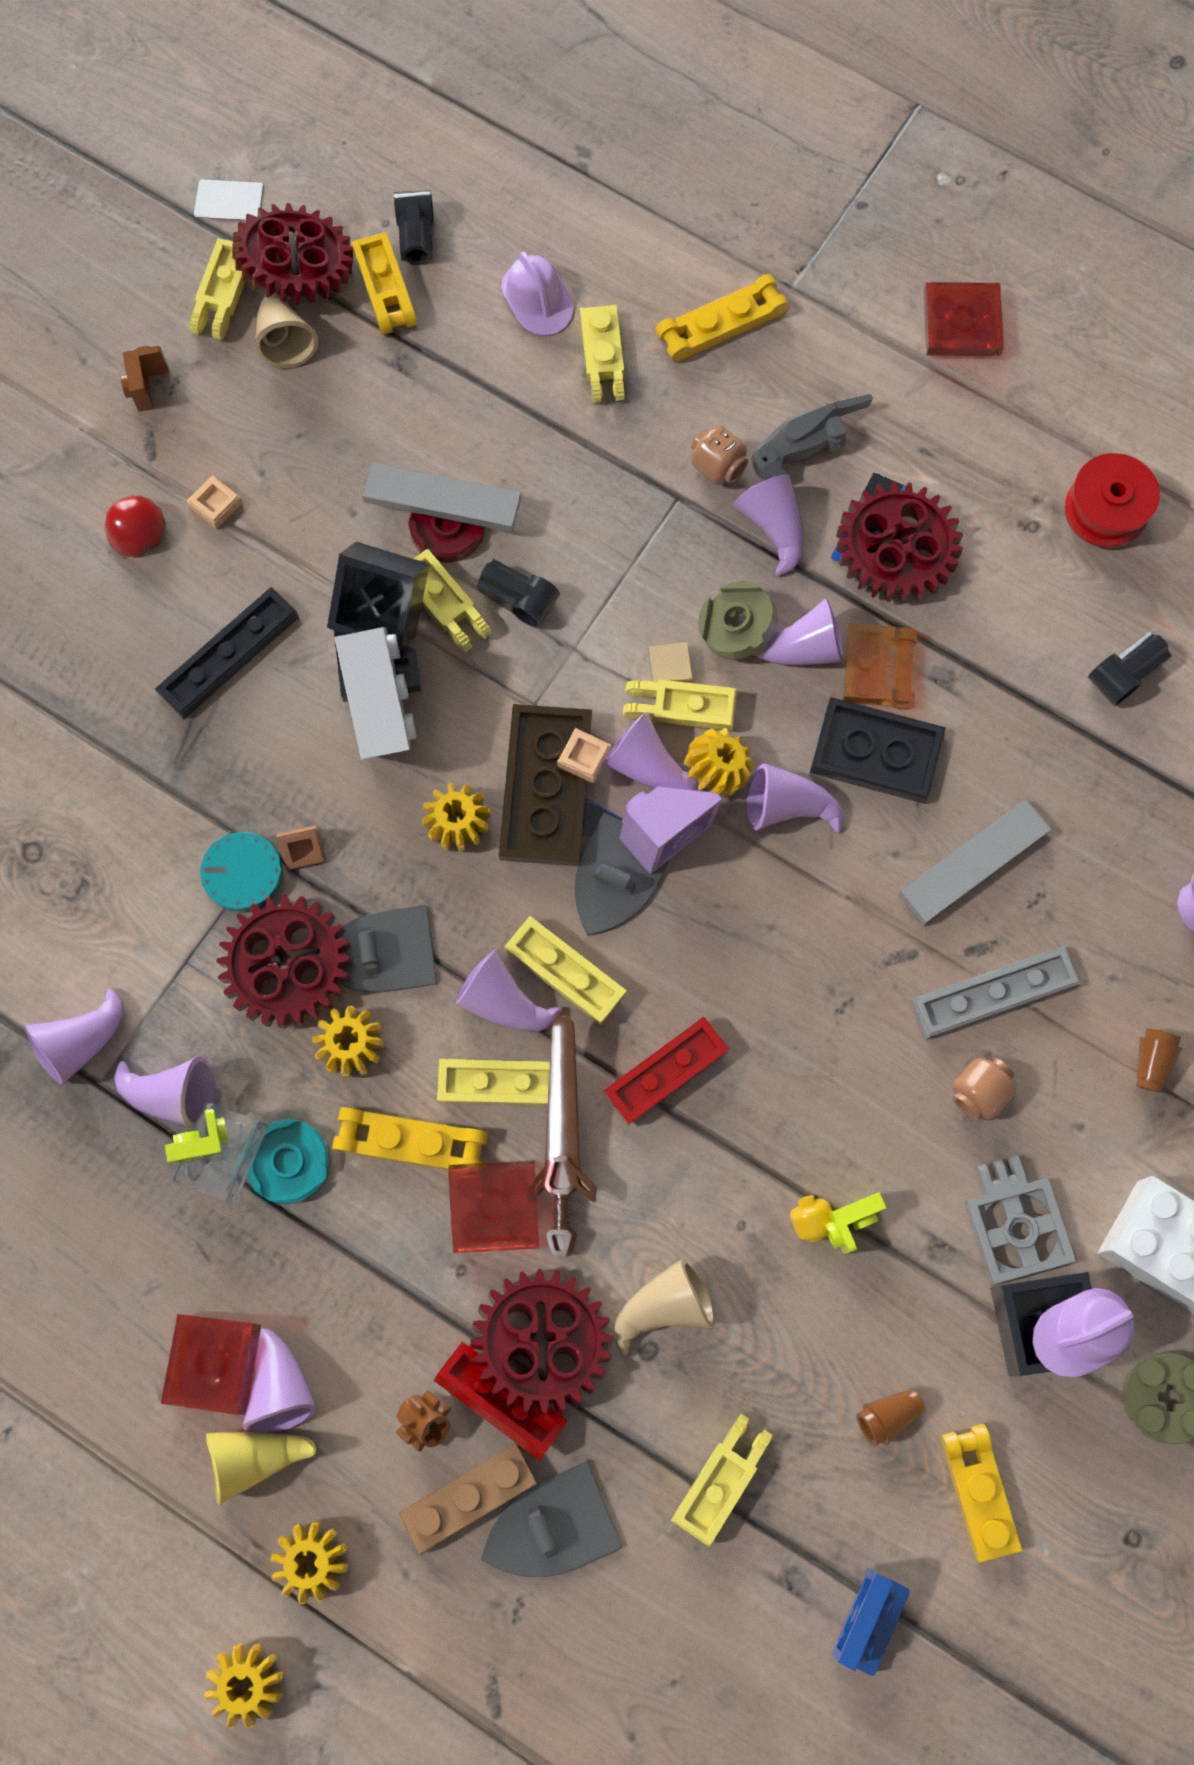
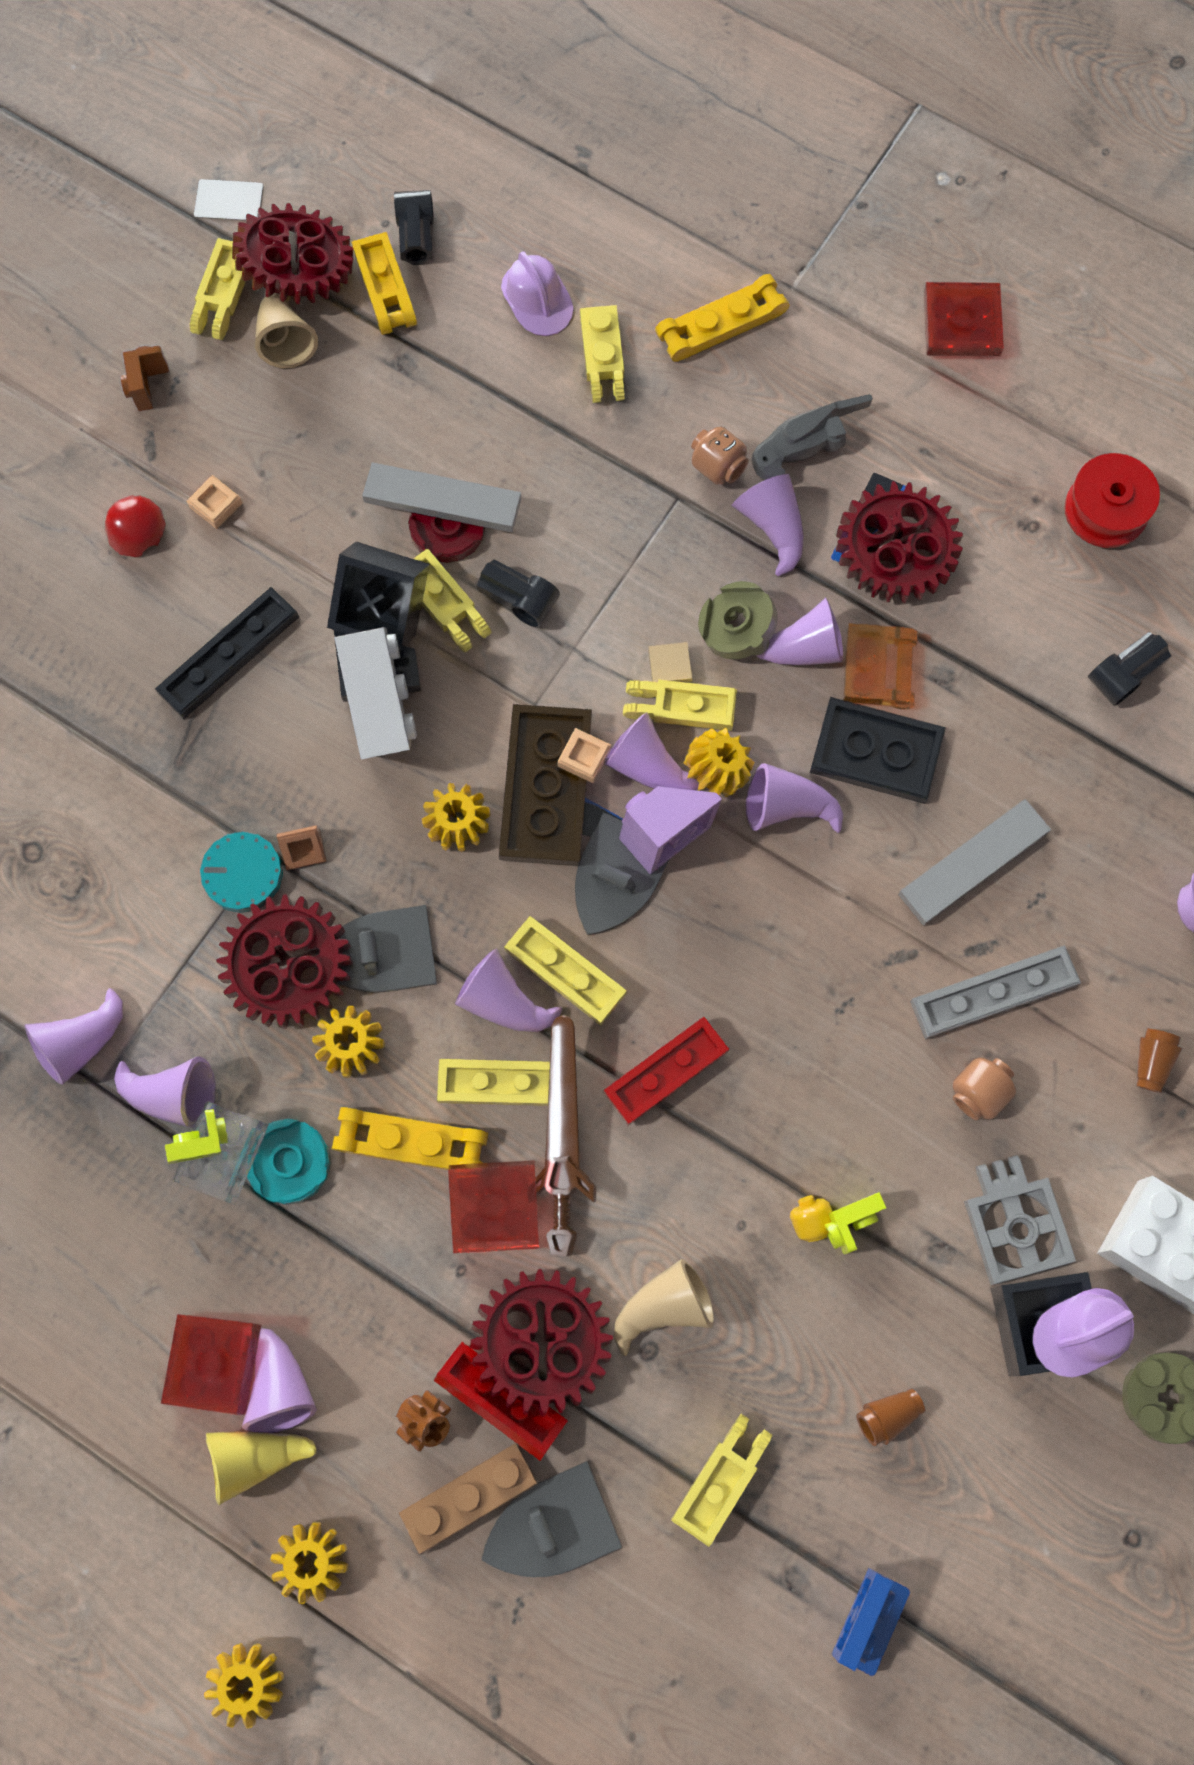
(981, 1495): yellow plate -> none

